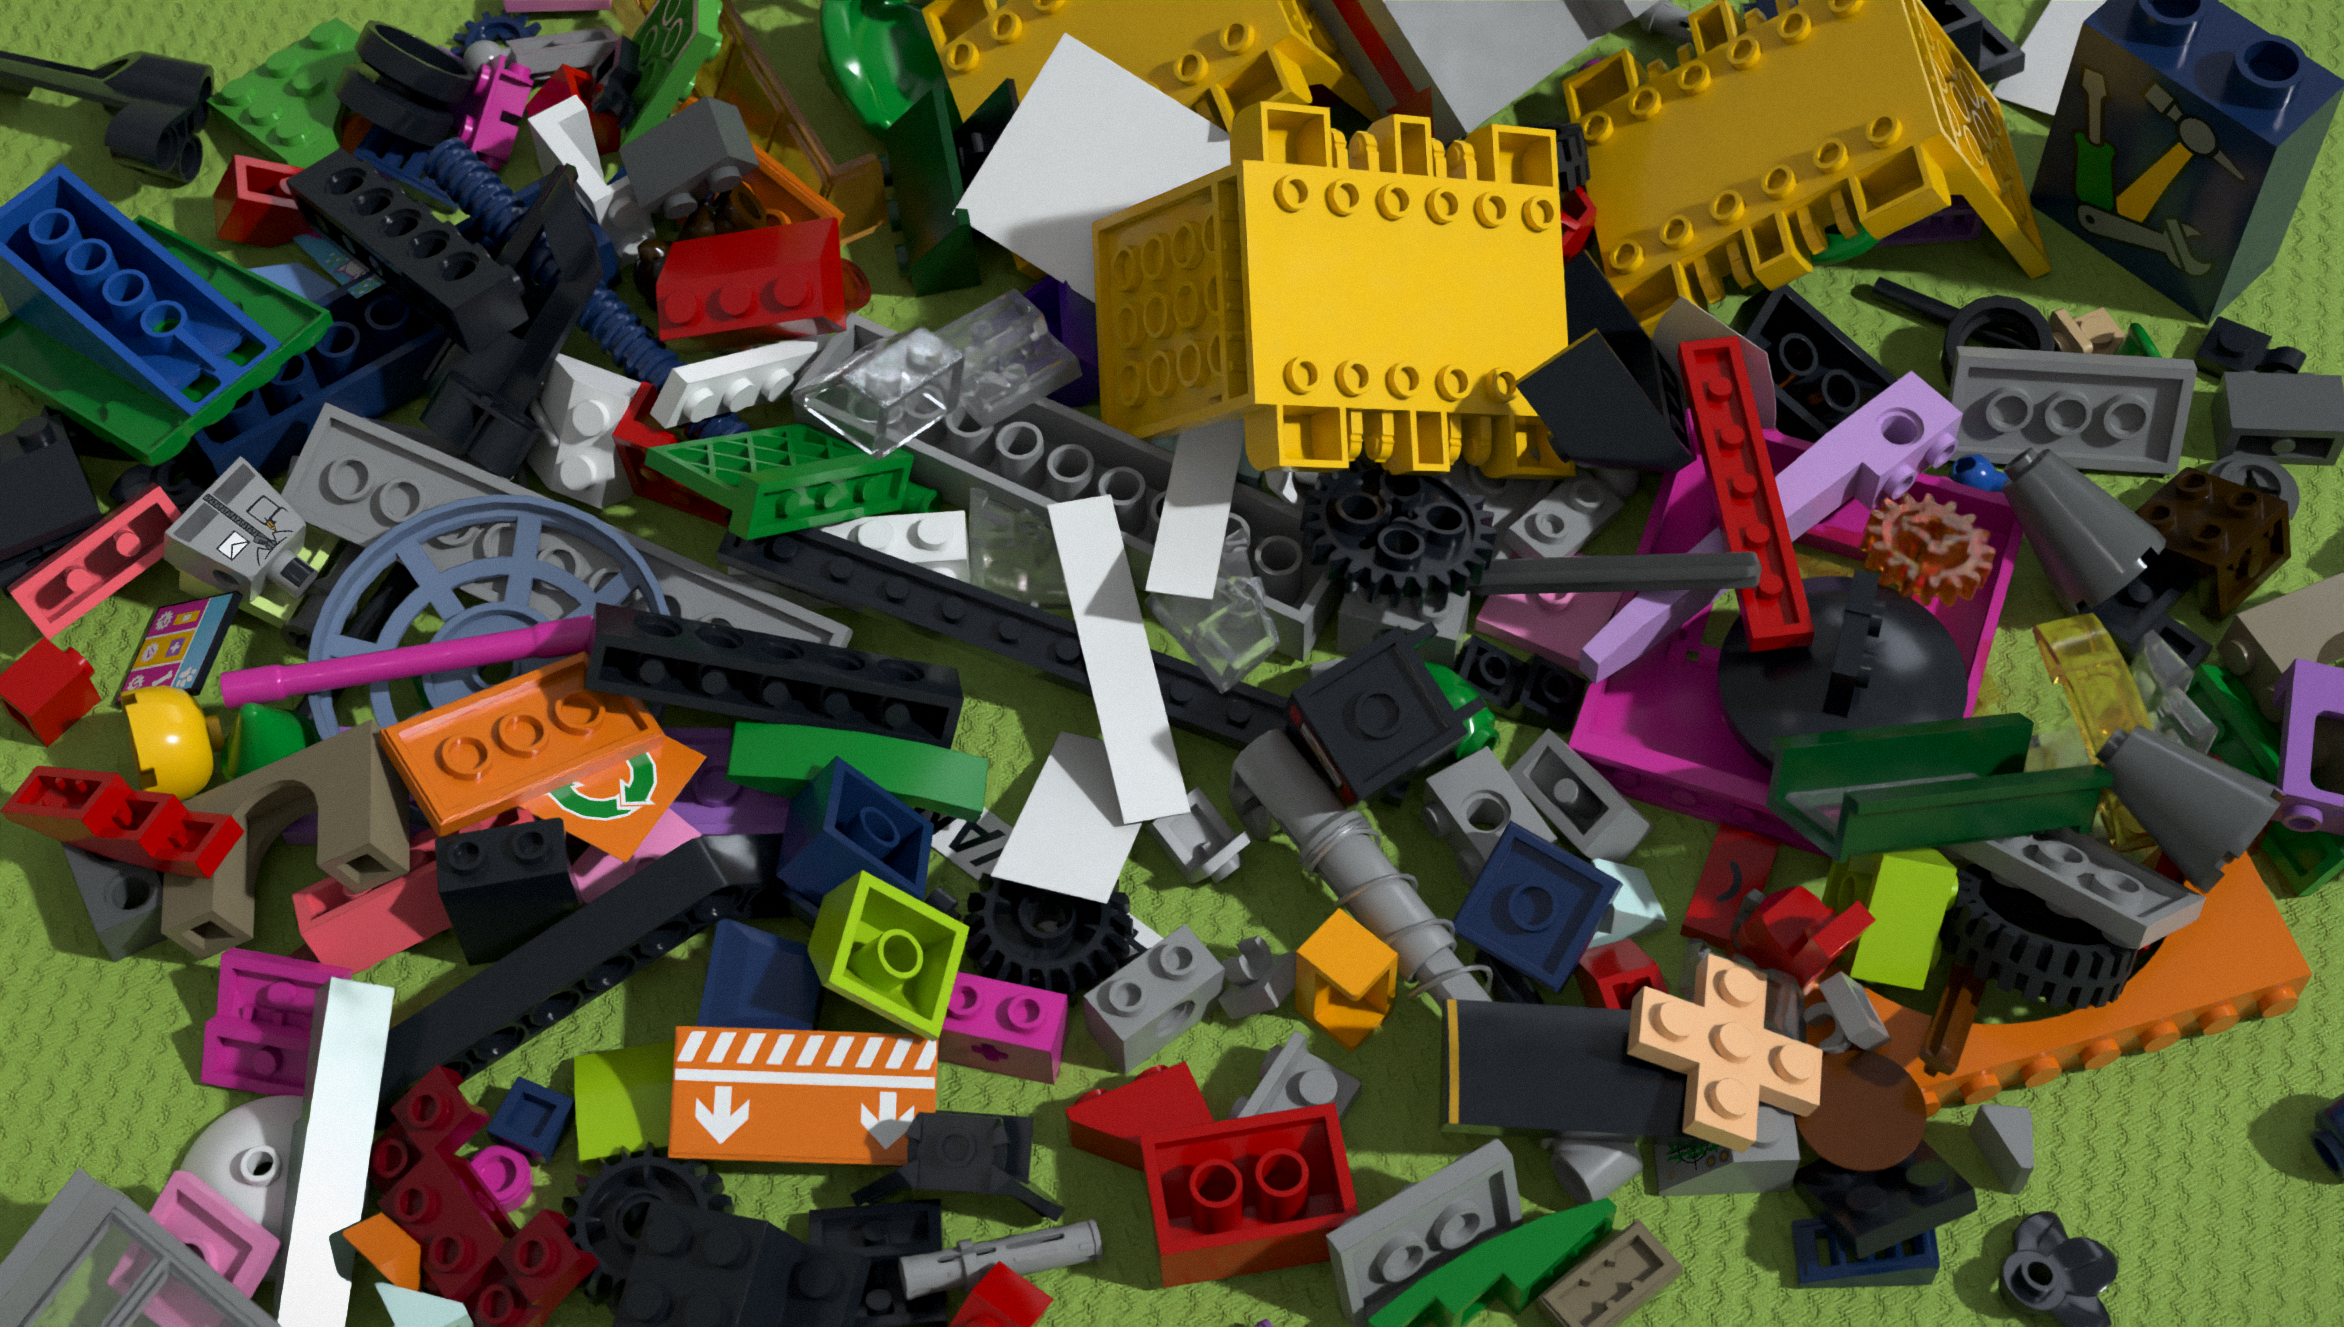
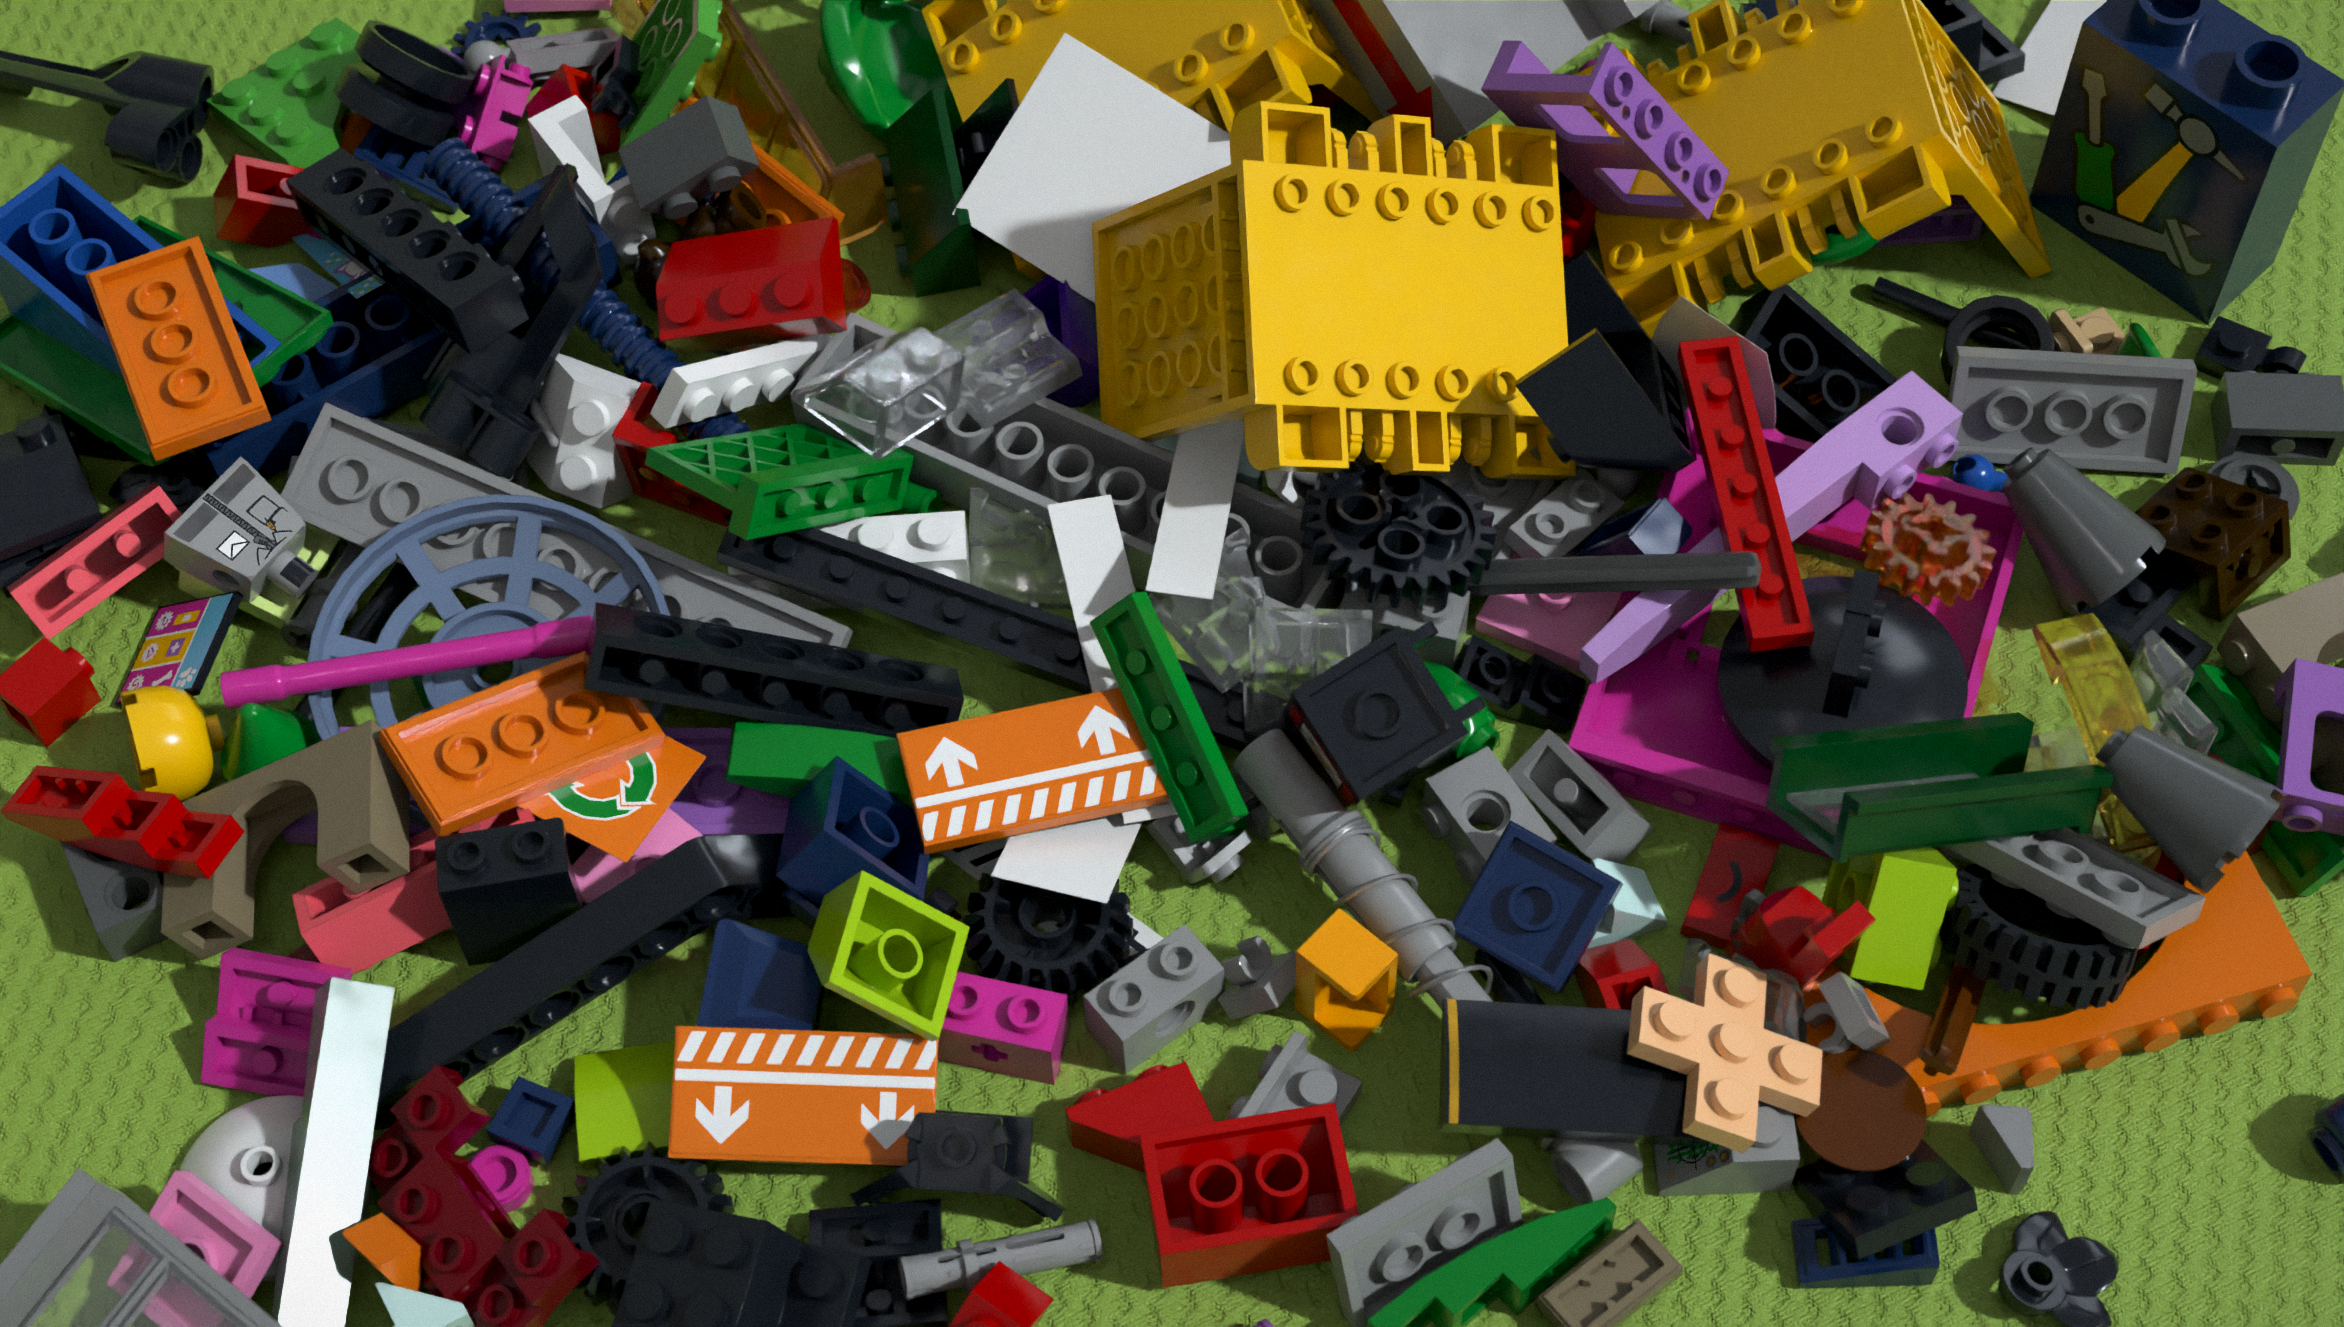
(177, 348): none -> orange tile
(1027, 770): none -> orange tile
(1170, 719): none -> green fence
(1293, 648): none -> clear slope
(1592, 159): none -> medium lavender window
(1644, 530): none -> dark blue slope

